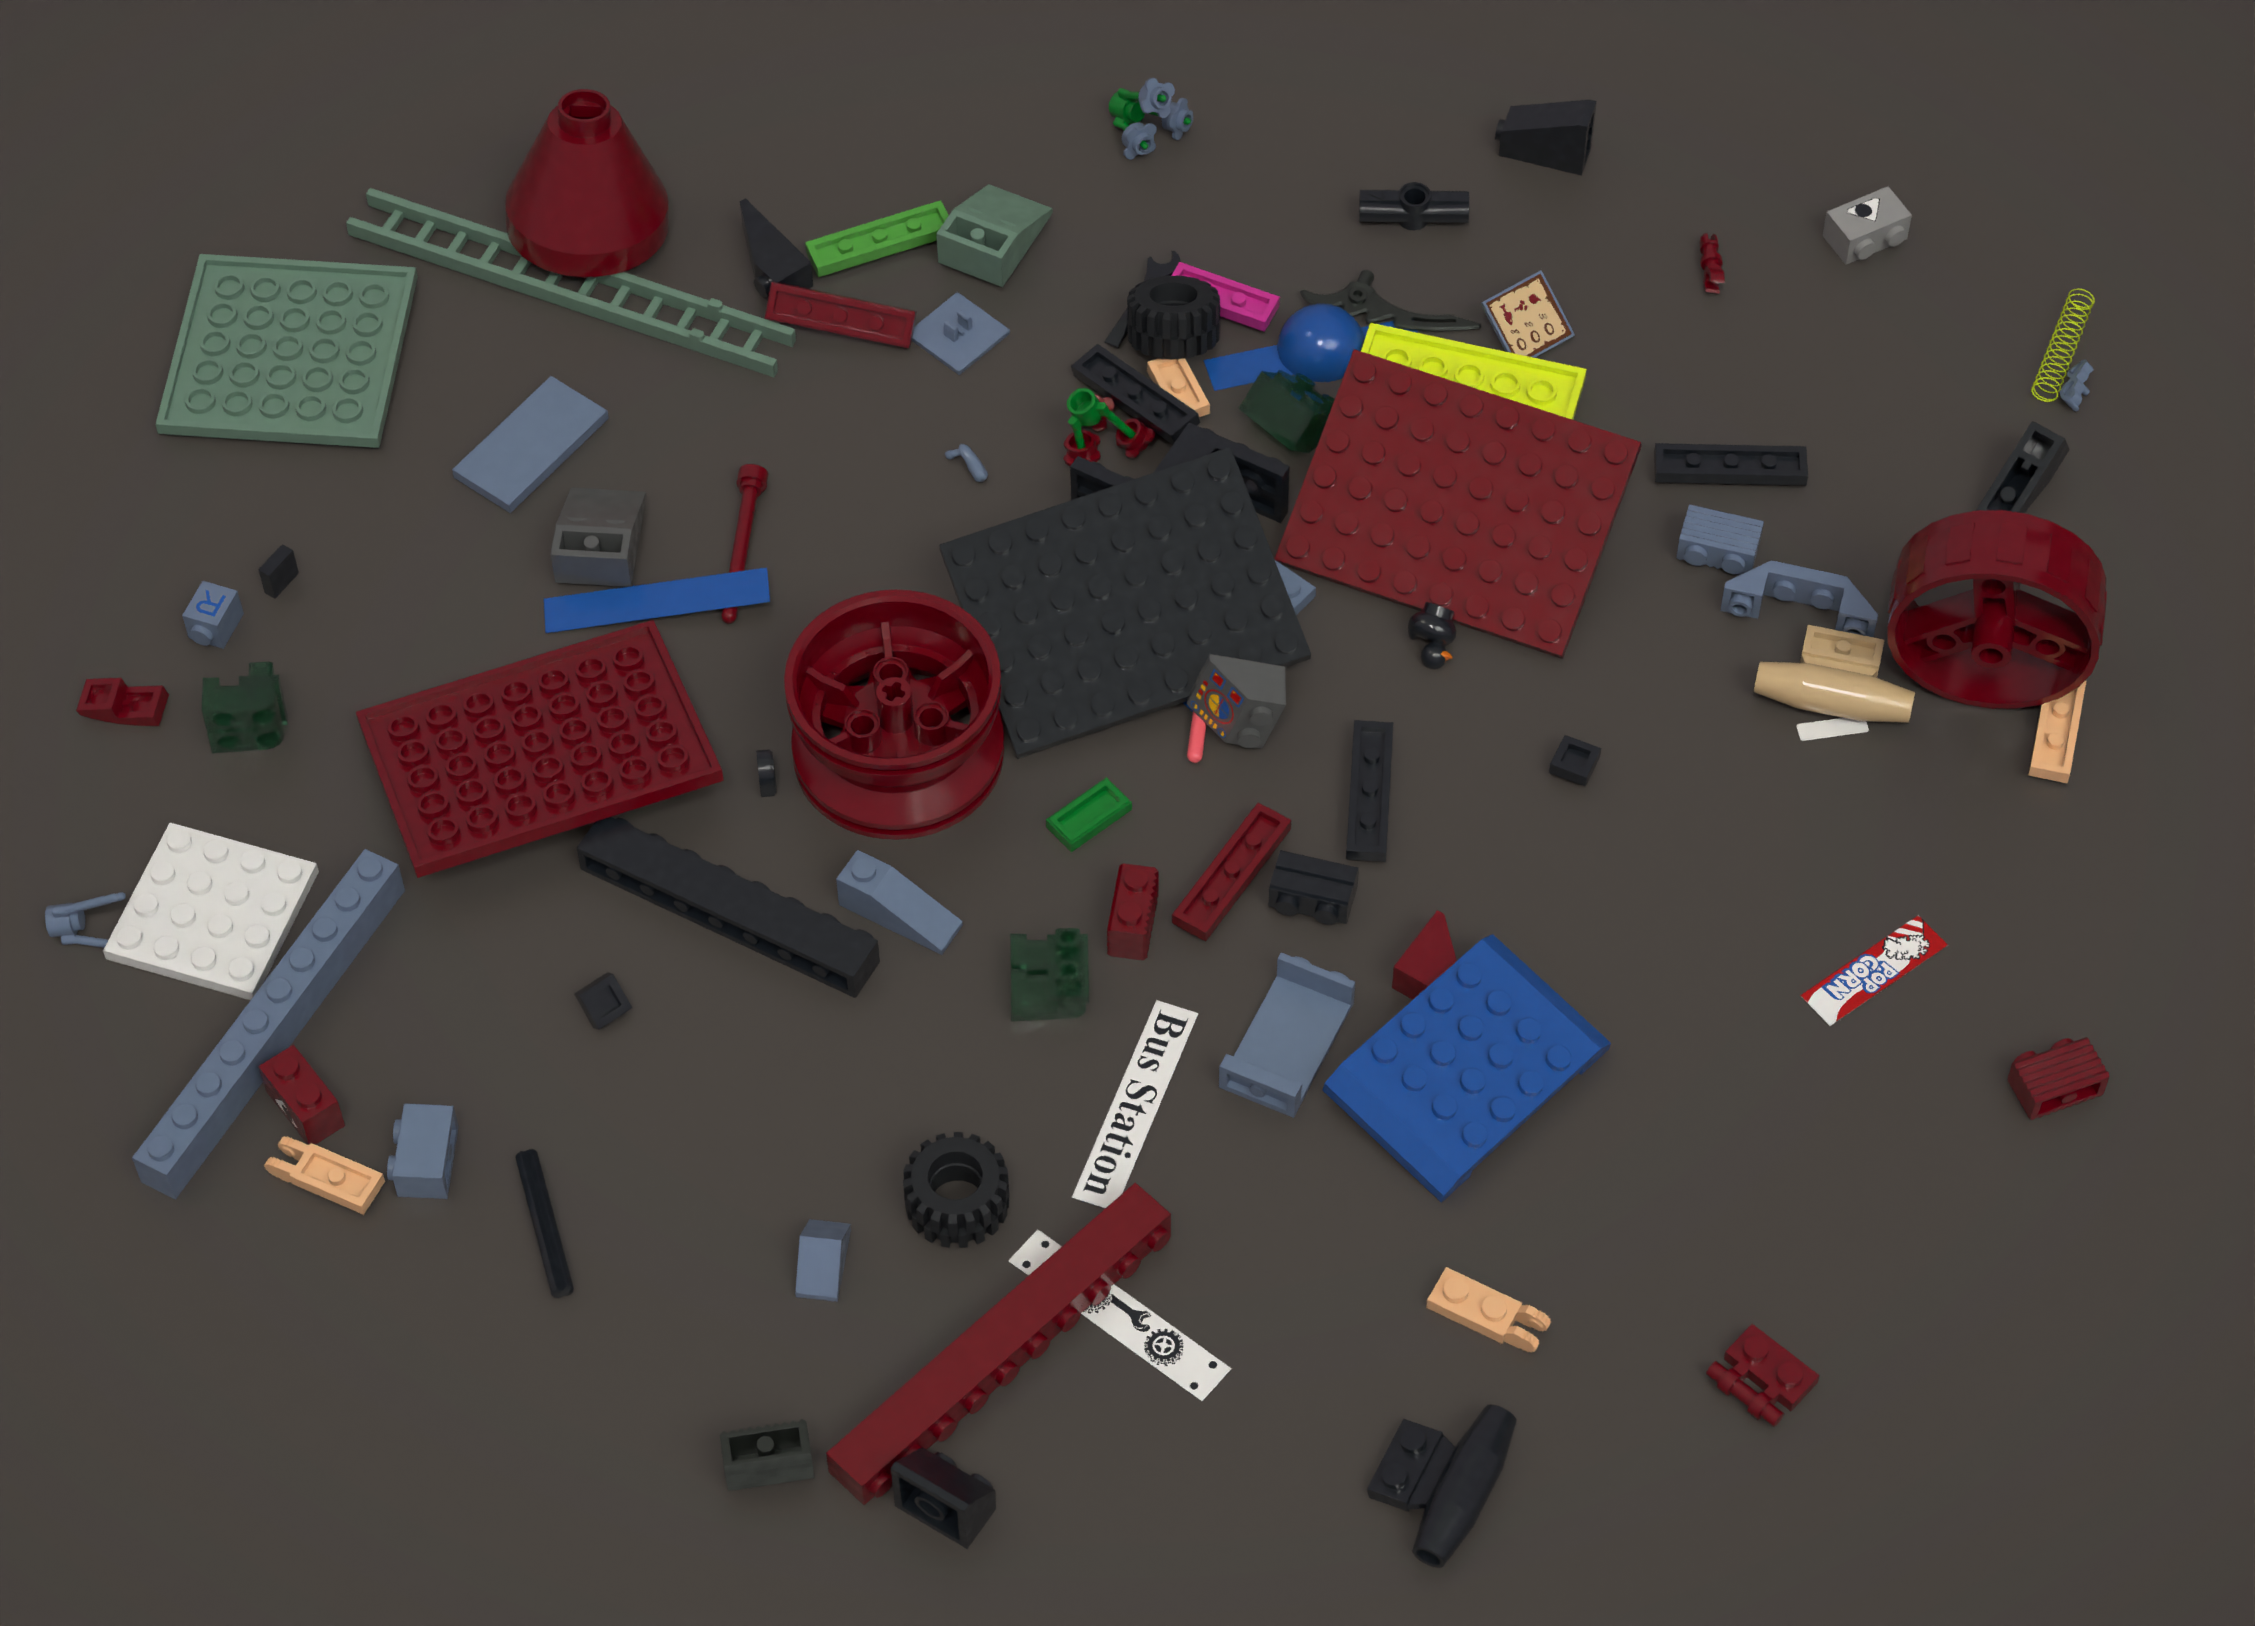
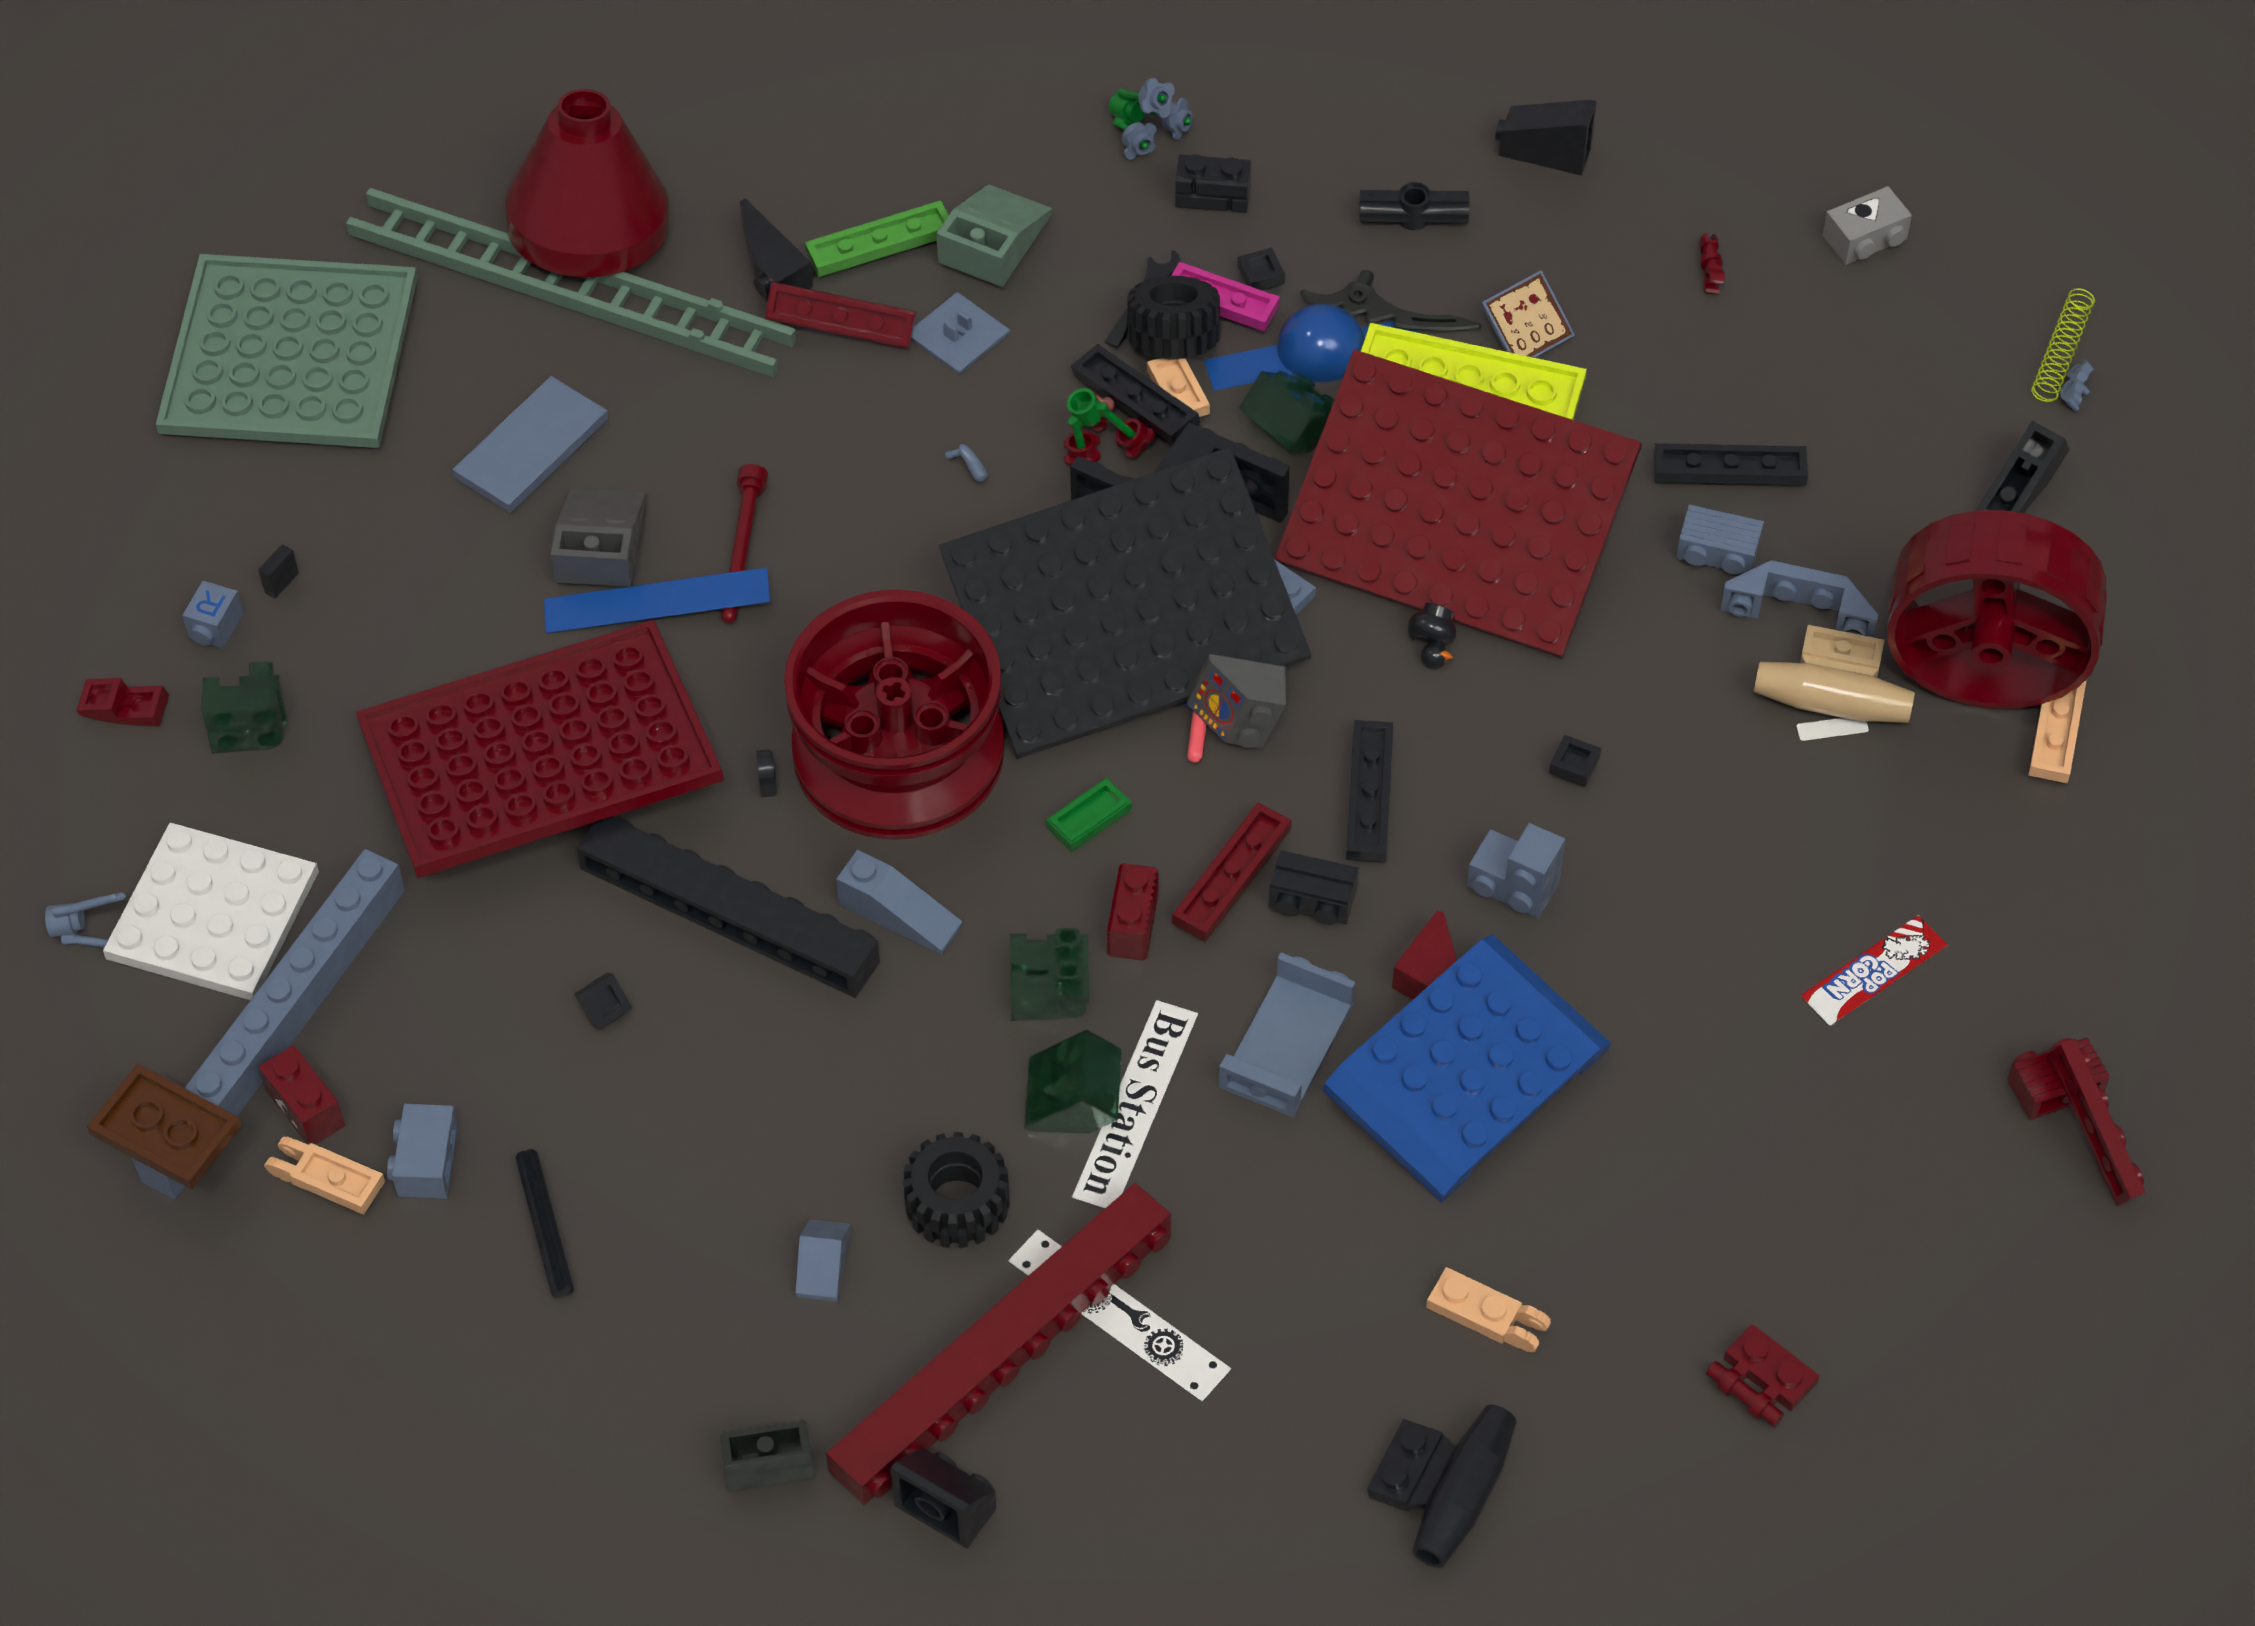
(164, 1126): none -> reddish brown plate
(1074, 1085): none -> clear green slope
(1213, 183): none -> black brick
(1261, 269): none -> black plate
(1518, 871): none -> sand blue brick
(2092, 1113): none -> dark red plate

